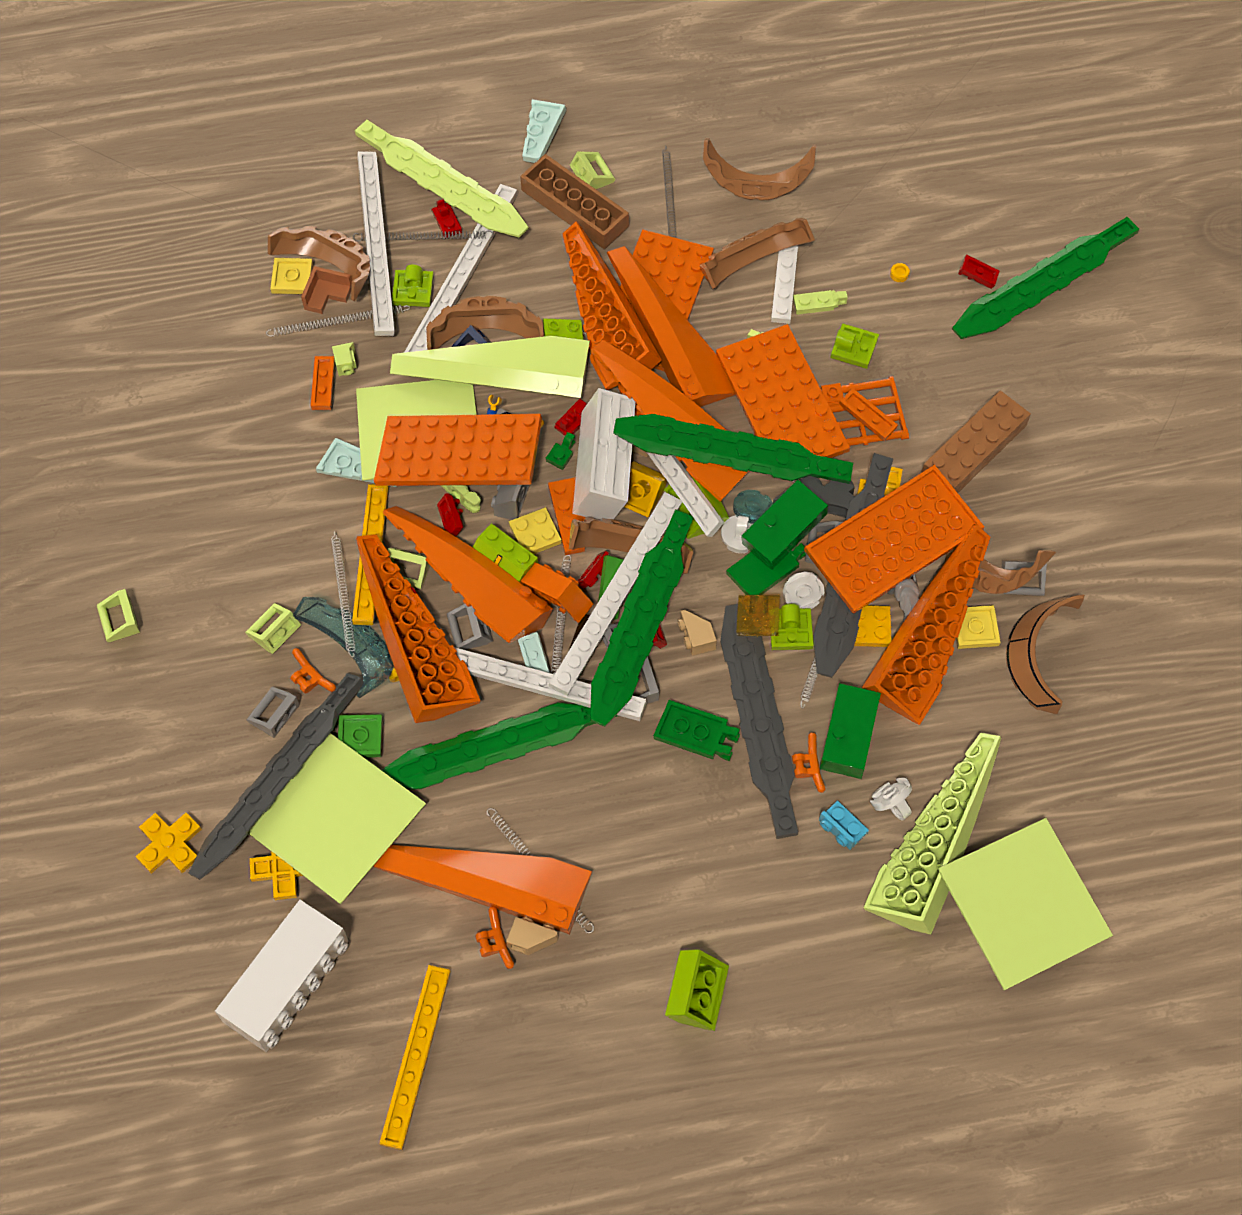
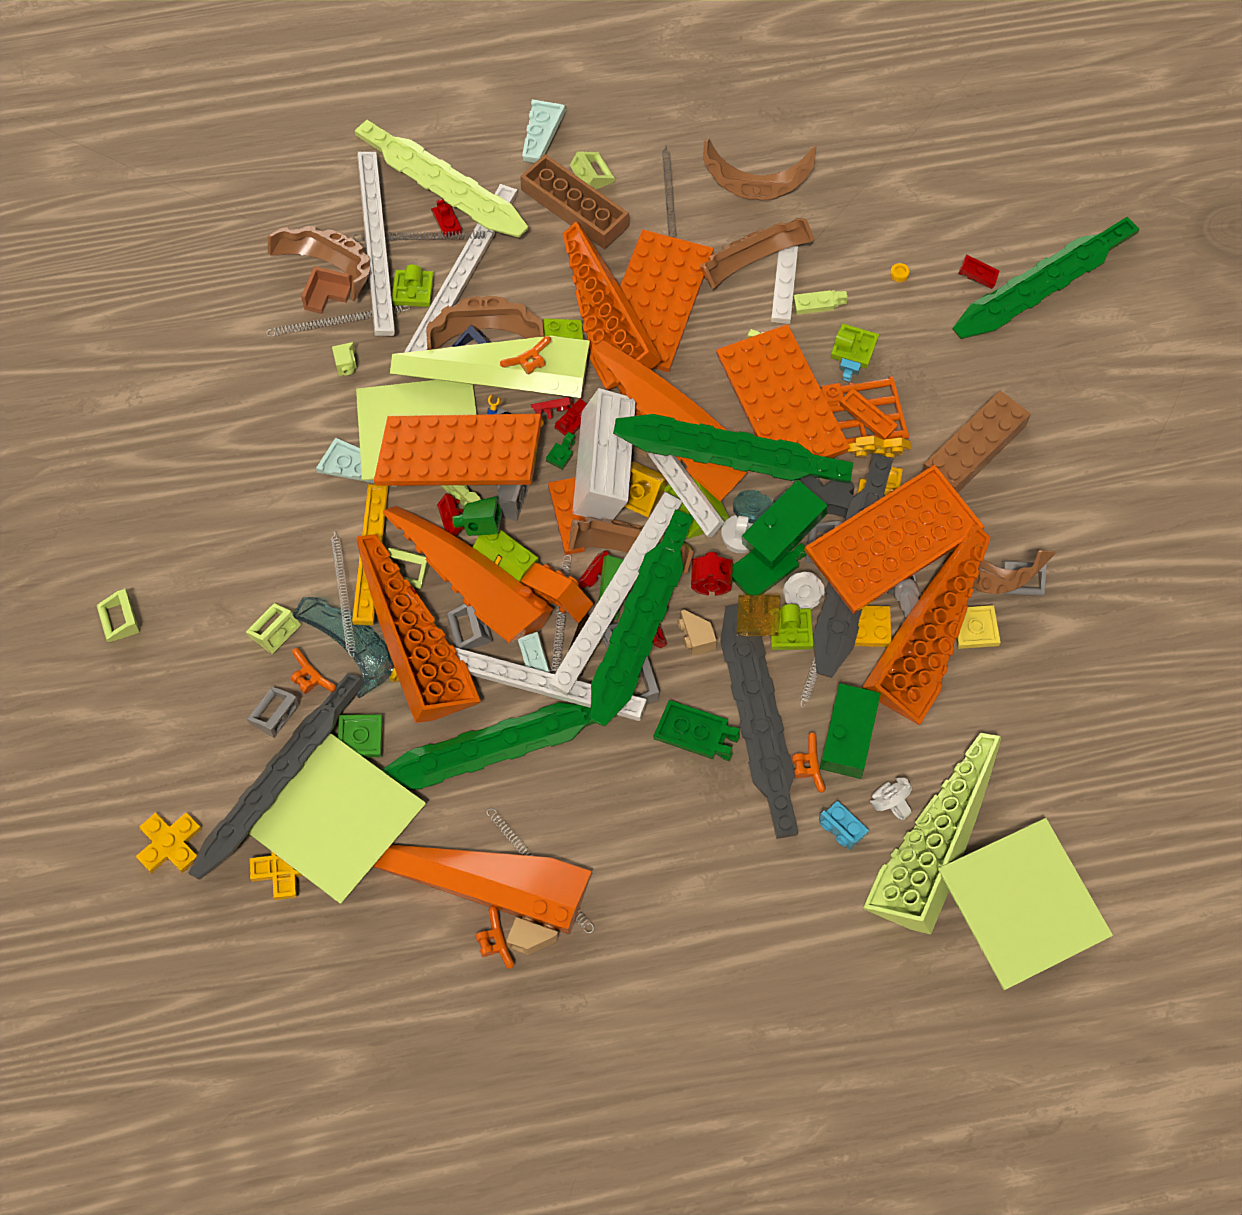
(283, 976): white brick -> none
(290, 275): light yellow plate -> none
(322, 383): orange plate -> none
(415, 1058): yellow tile -> none
(480, 517): none -> green torso
(533, 354): none -> orange piece
(535, 531): light yellow plate -> none
(547, 406): none -> red plate
(684, 353): orange wedge -> none
(697, 989): lime slope -> none
(711, 574): none -> red brick
(849, 368): none -> medium azure tile
(873, 444): none -> yellow plate
(1022, 656): medium nougat windscreen -> none

